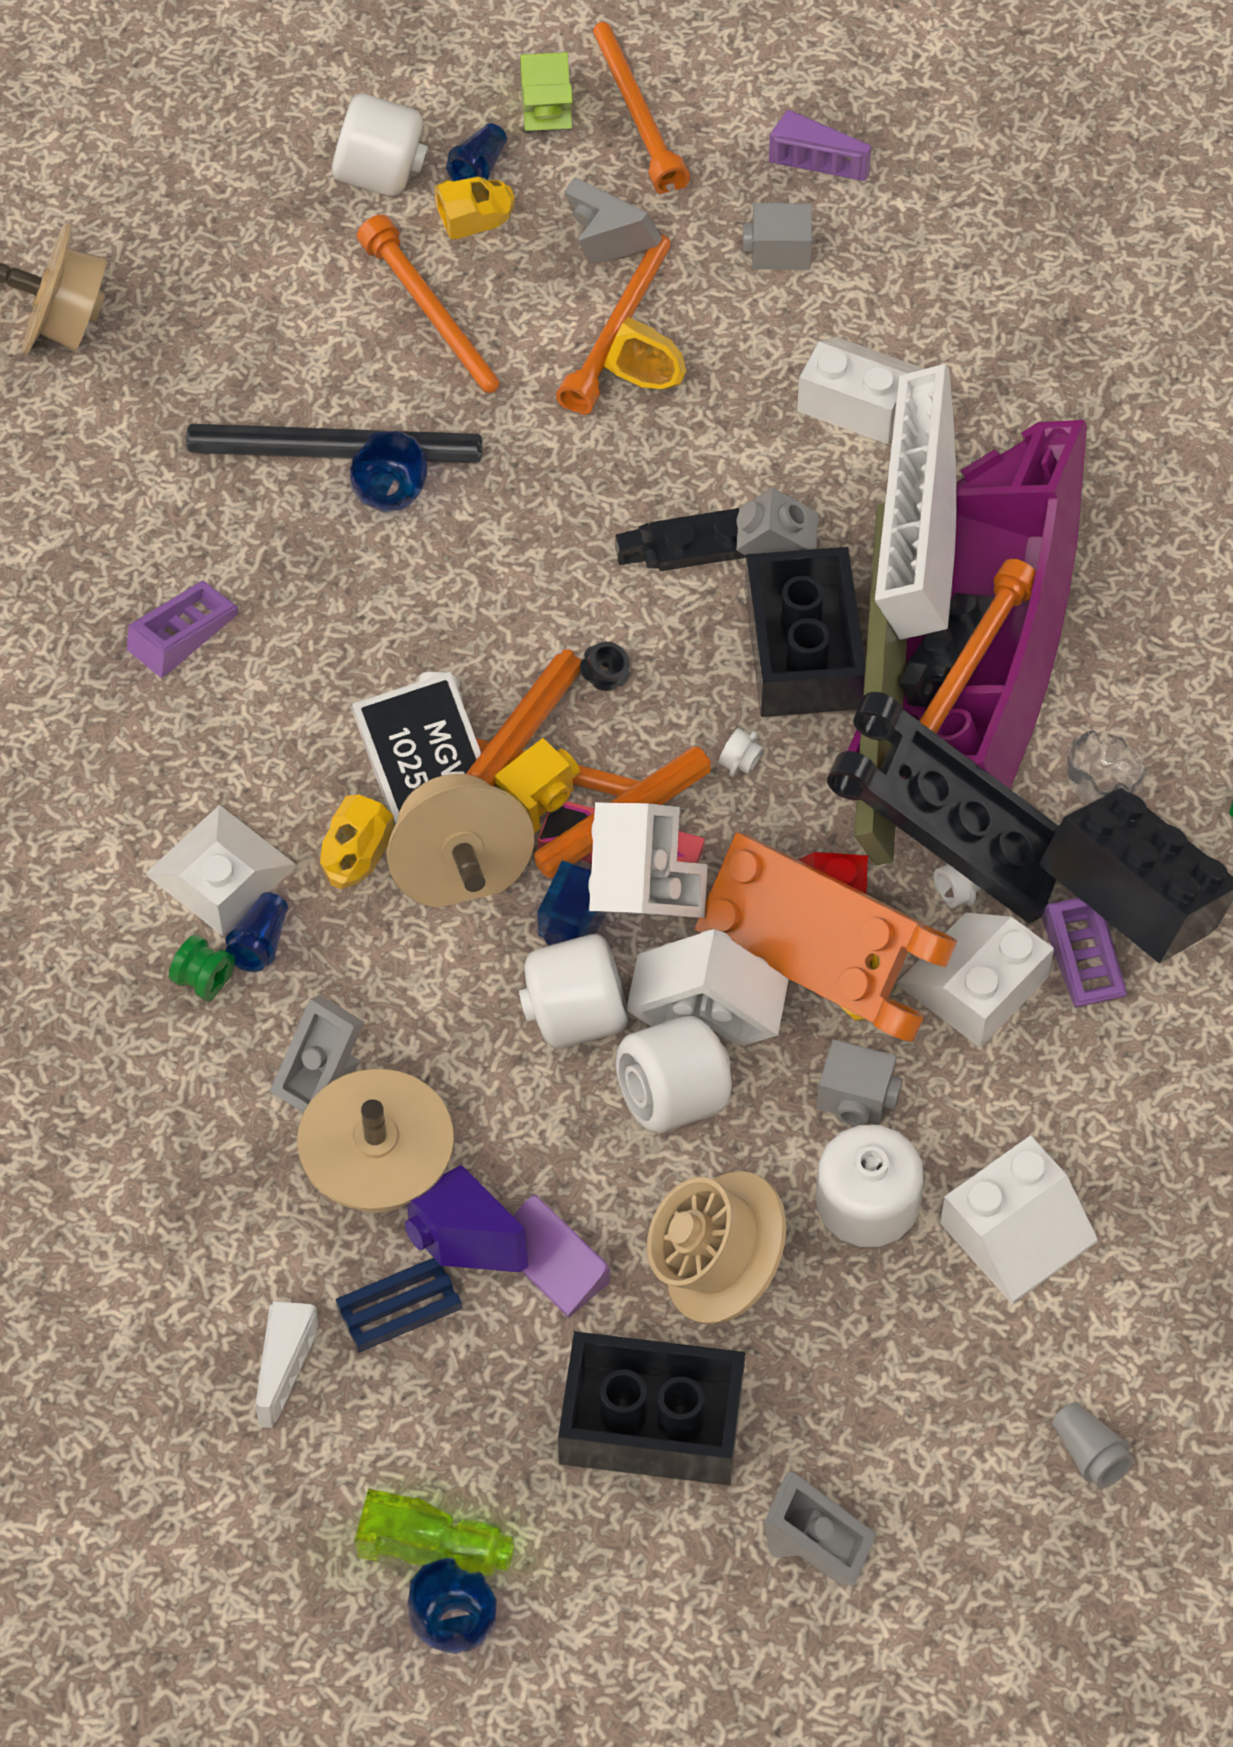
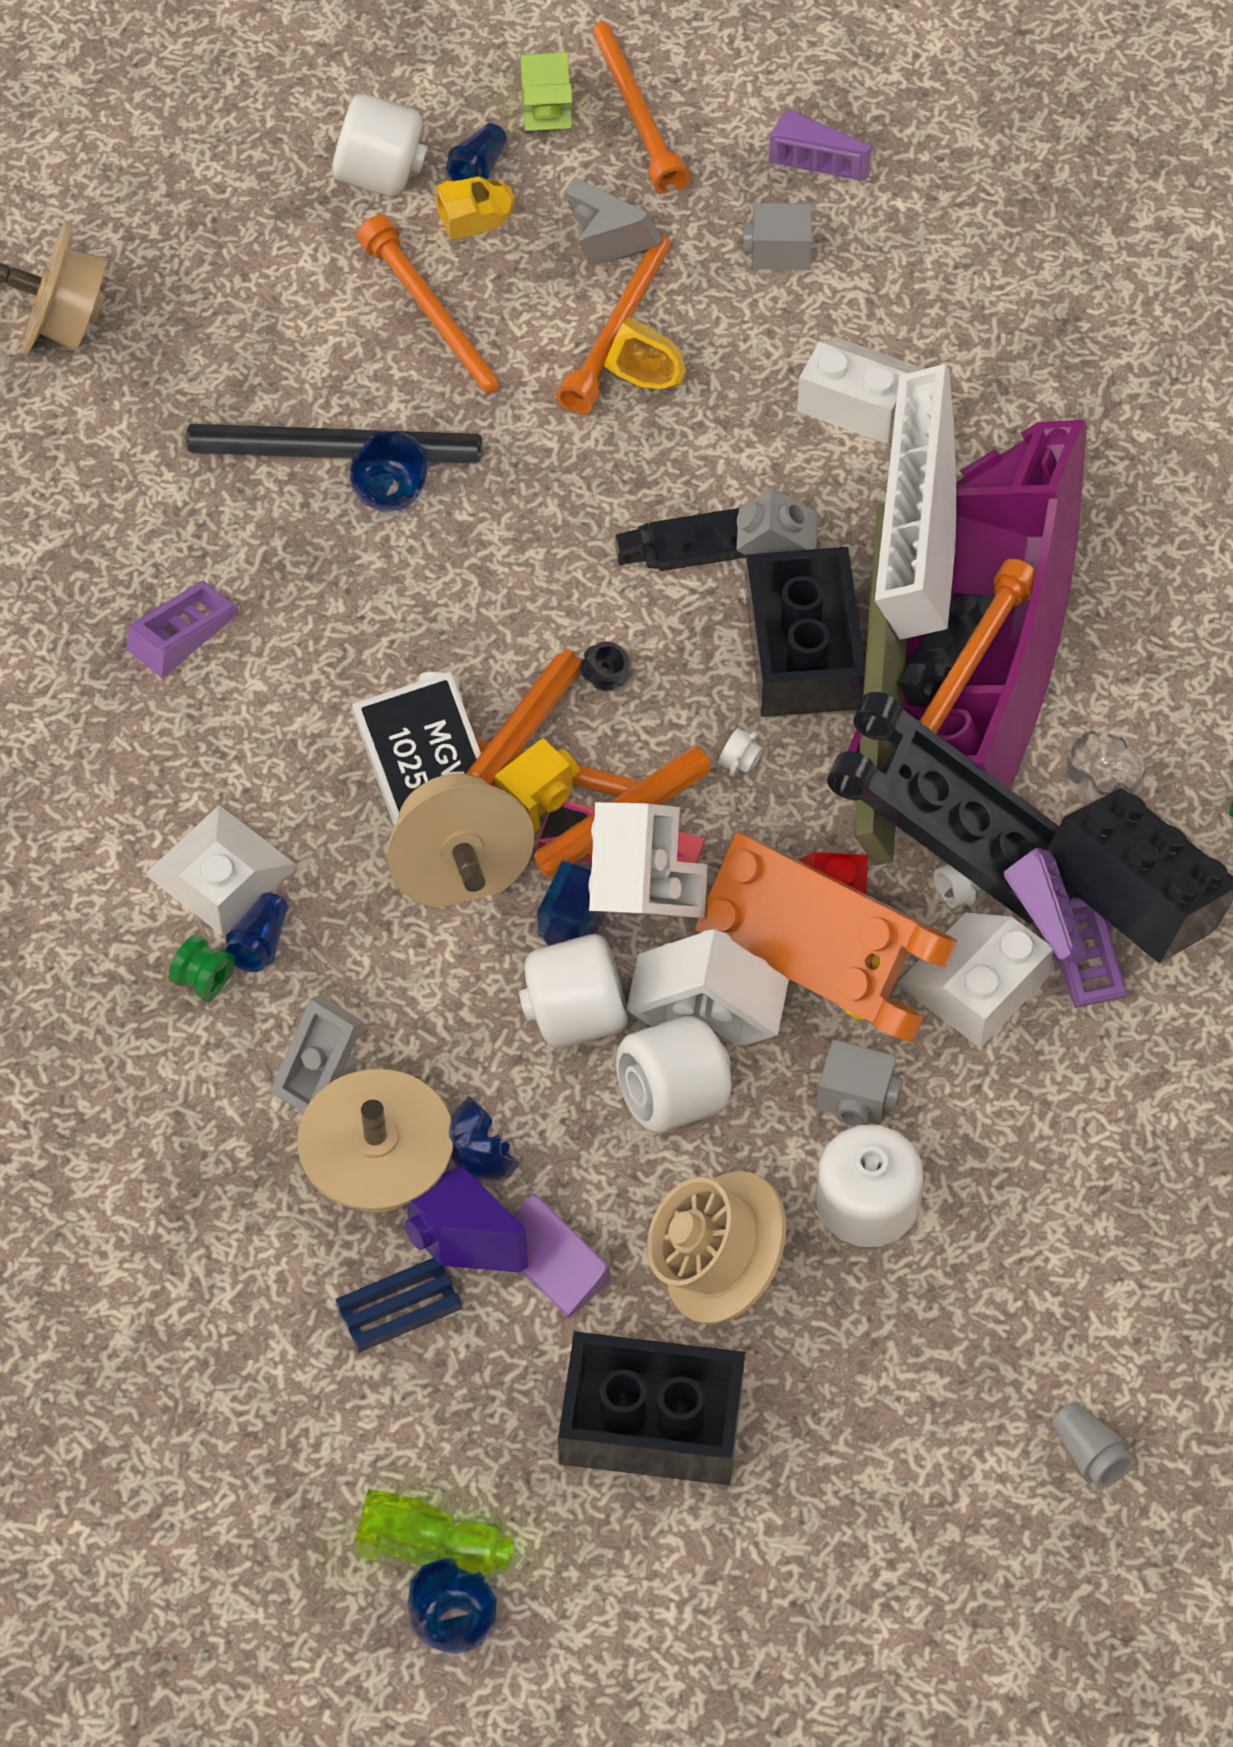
(287, 1342): white slope -> none
(355, 840): yellow rock -> none
(479, 1155): none -> clear blue hair
(818, 1530): light grey slope -> none
(1018, 1219): white slope -> none
(1044, 896): none -> medium lavender slope

